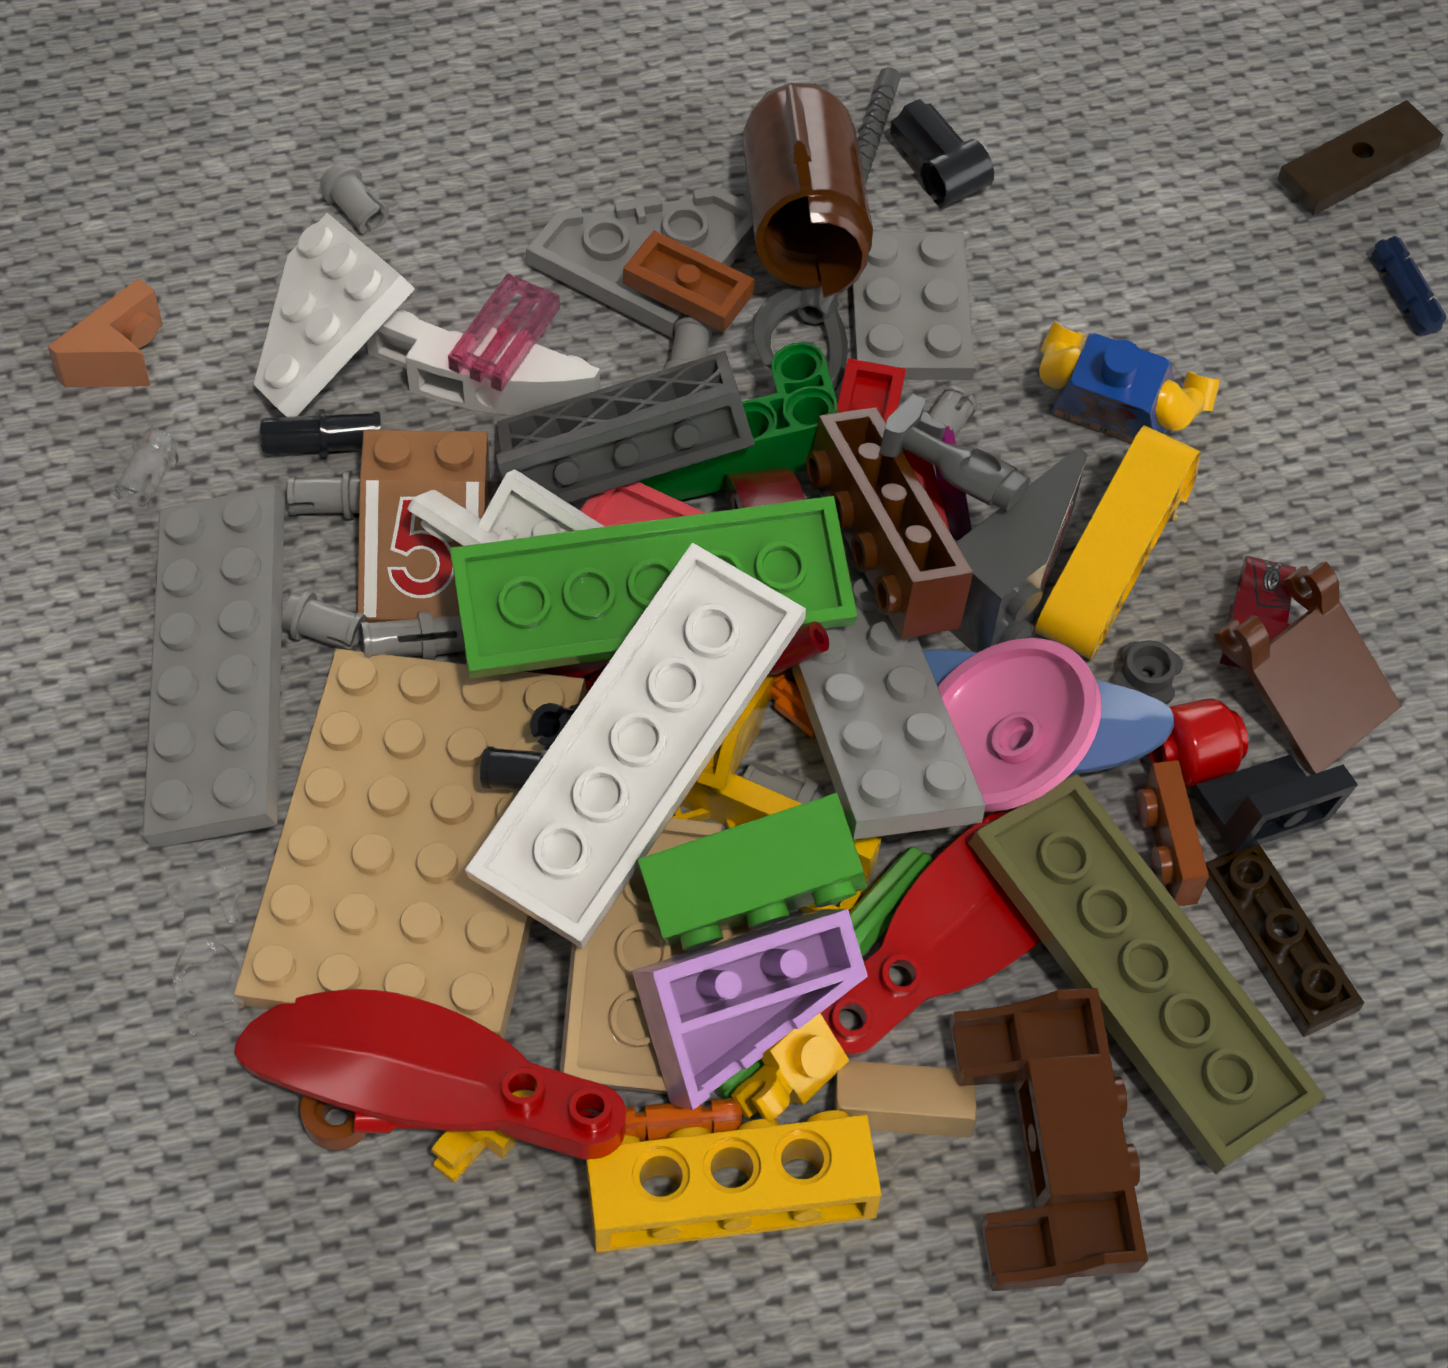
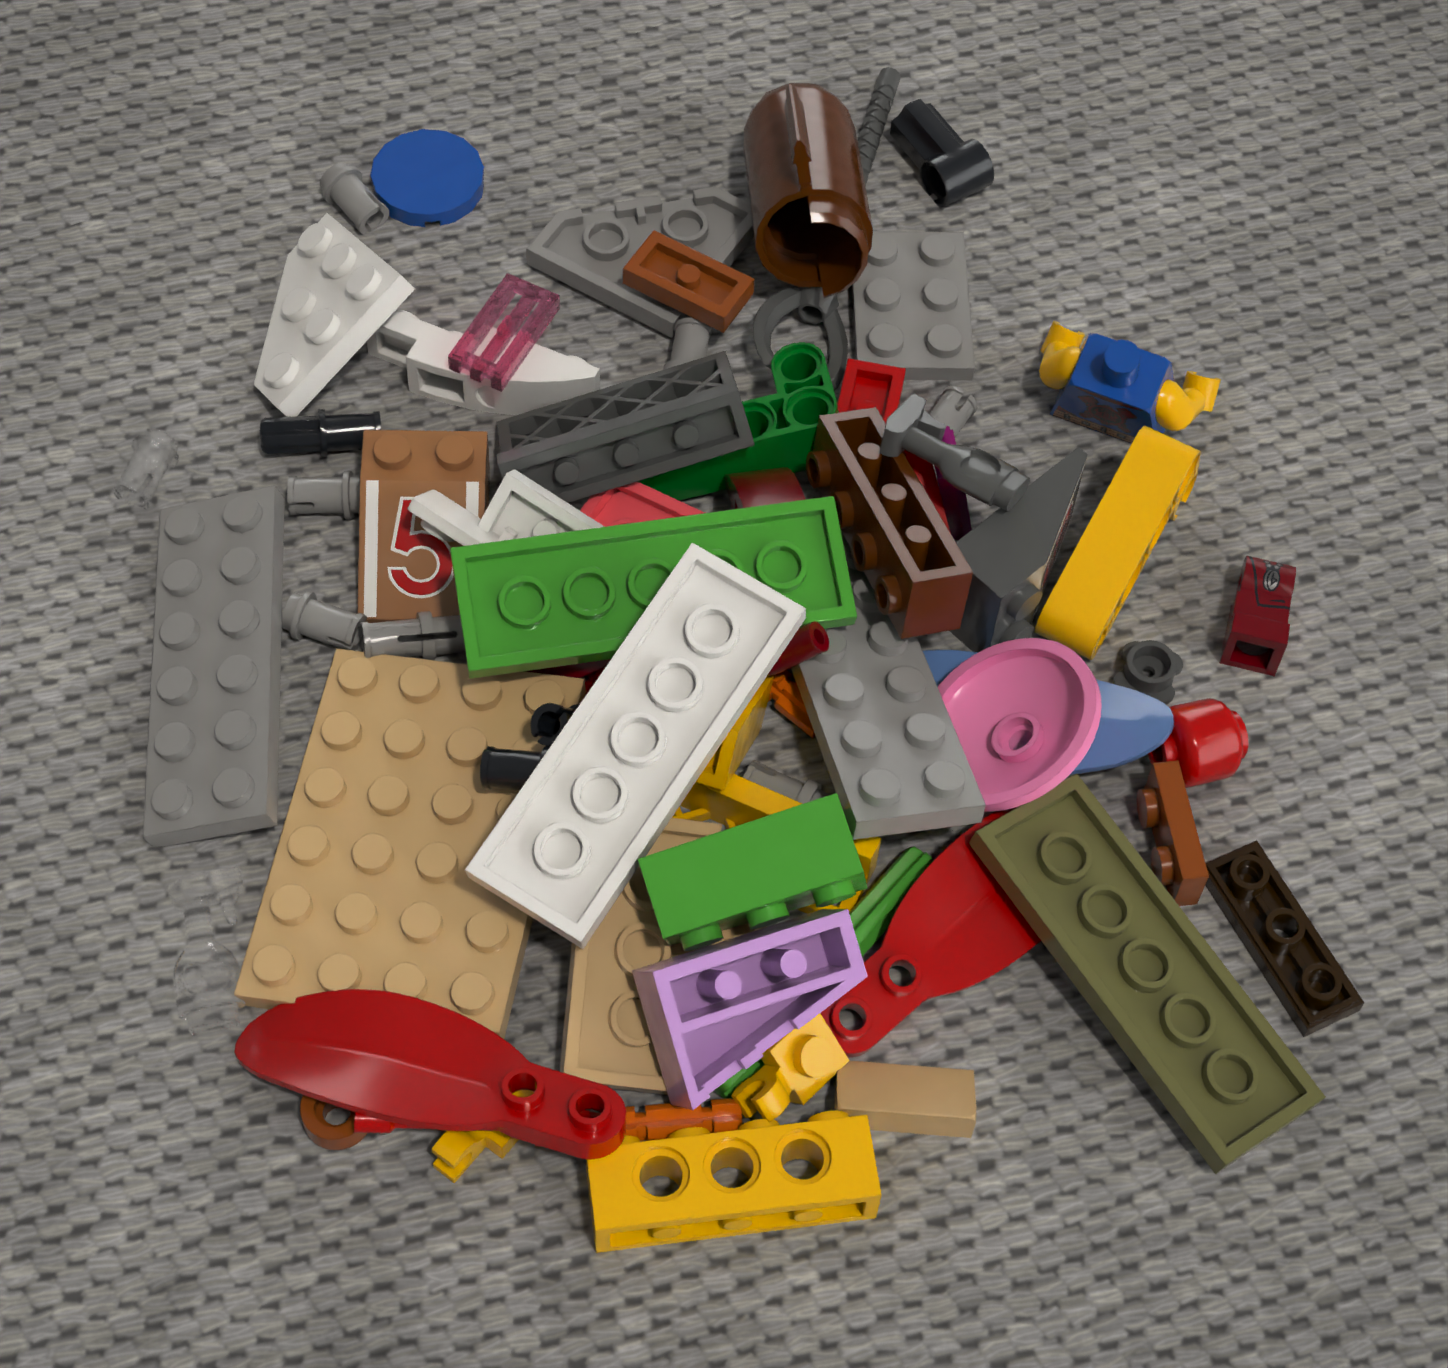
(107, 342): nougat slope -> none
(428, 177): none -> blue tile
(1071, 1135): reddish brown bracket -> none
(1271, 801): black panel -> none
(1314, 672): reddish brown flag -> none
(1359, 157): dark brown tile -> none
(1408, 286): dark blue axle -> none

